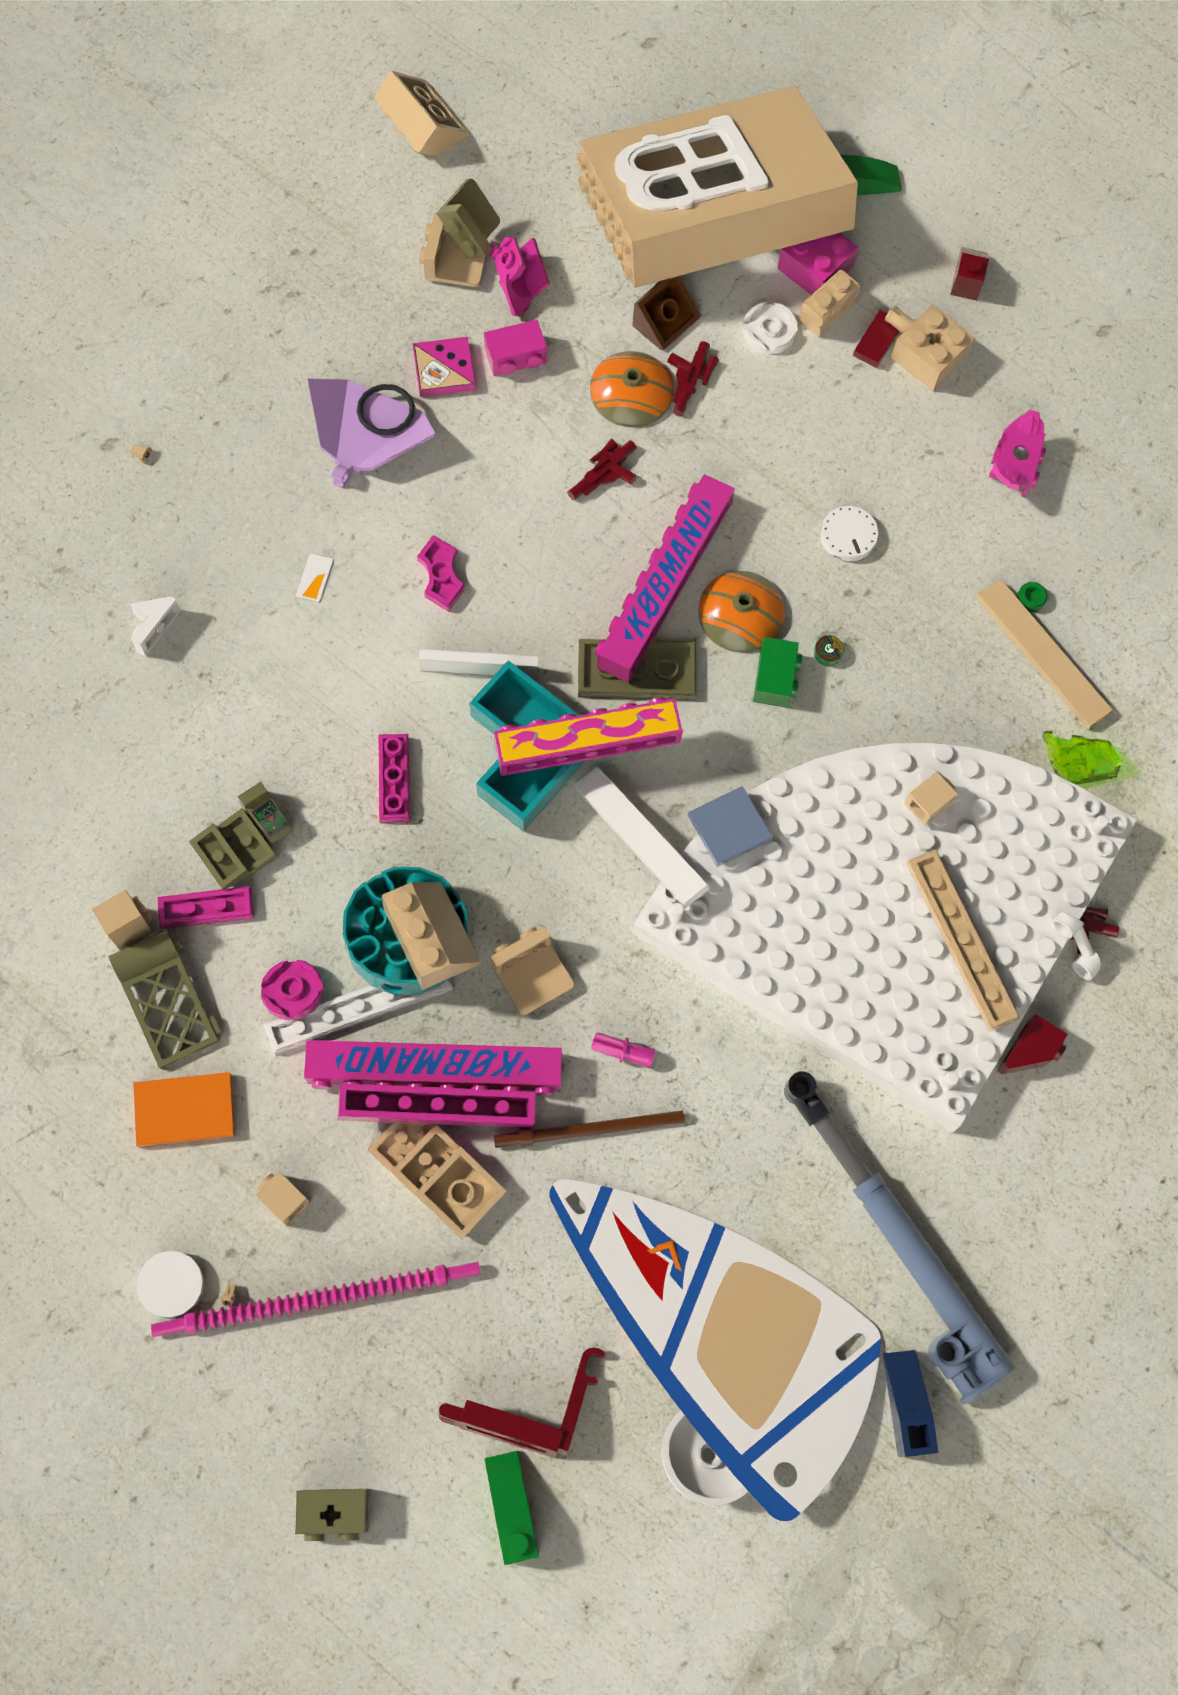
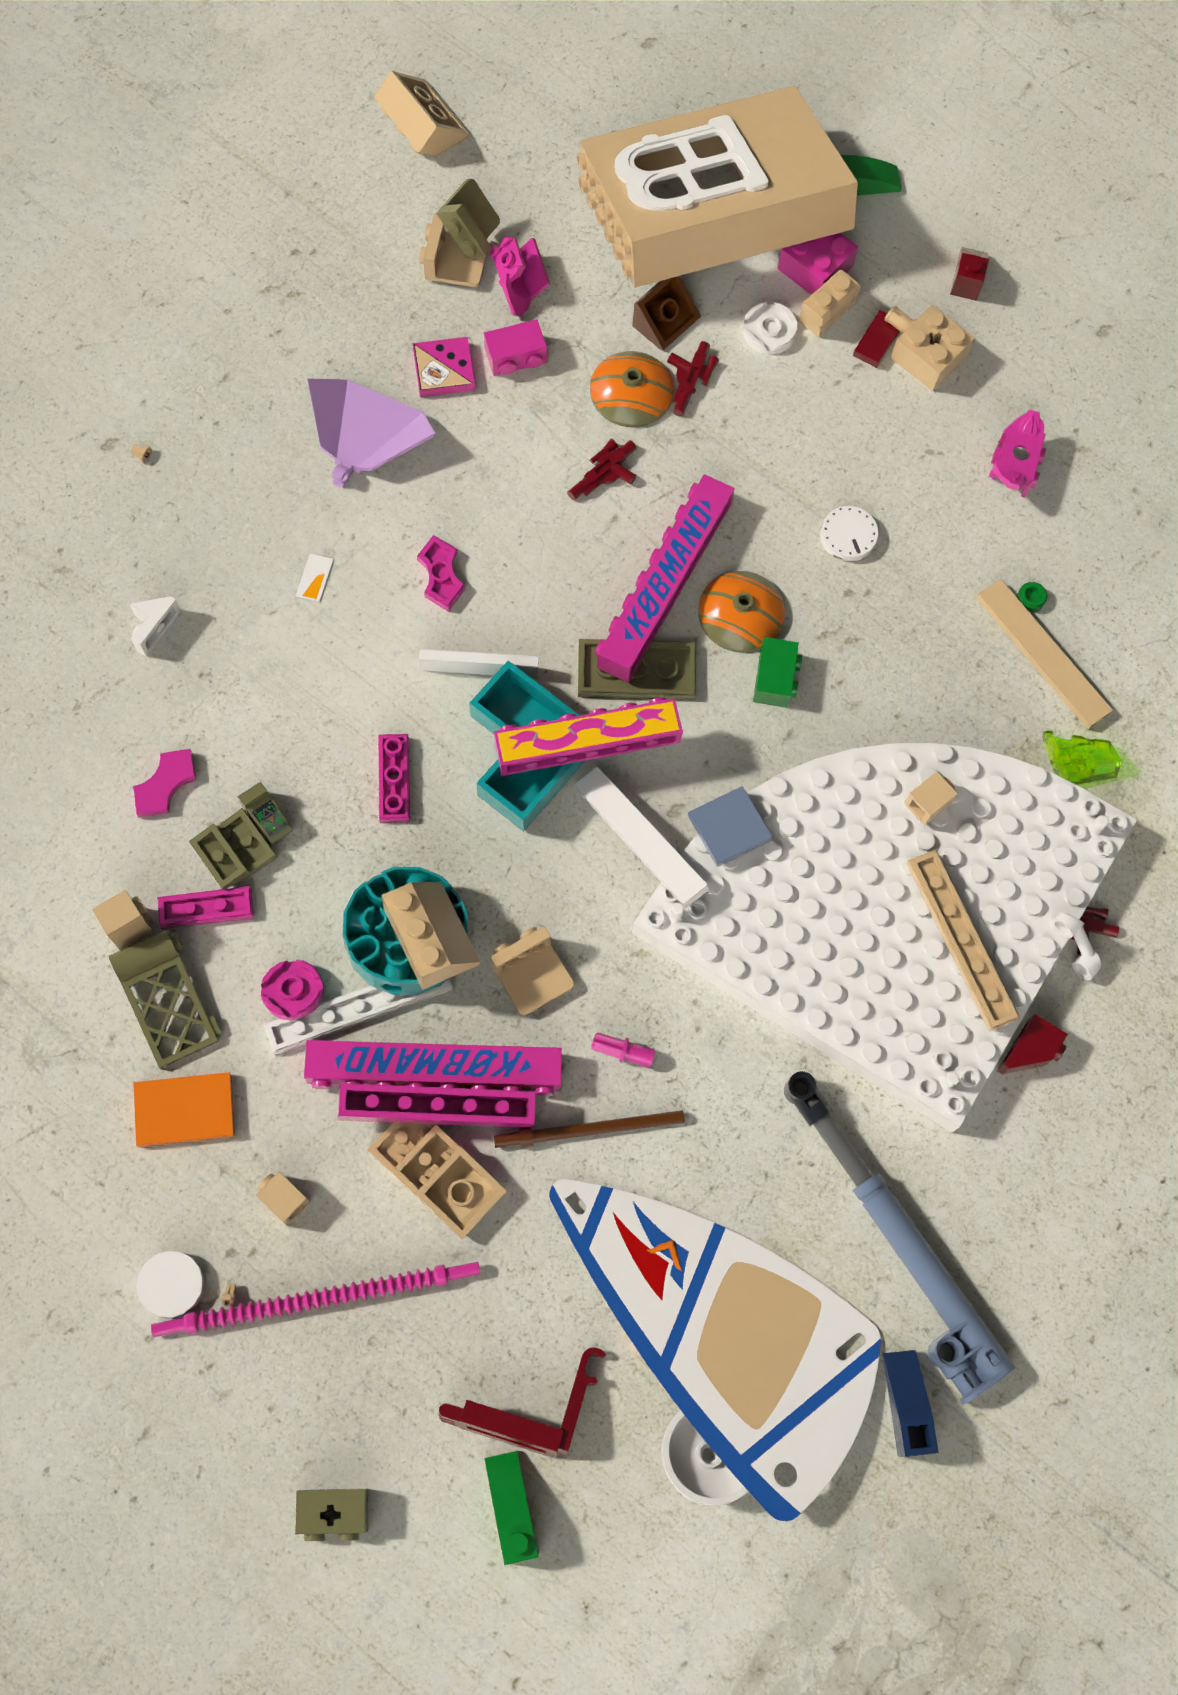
(173, 772): none -> dark pink tile
(406, 423): black piece -> none
(828, 650): tile -> none

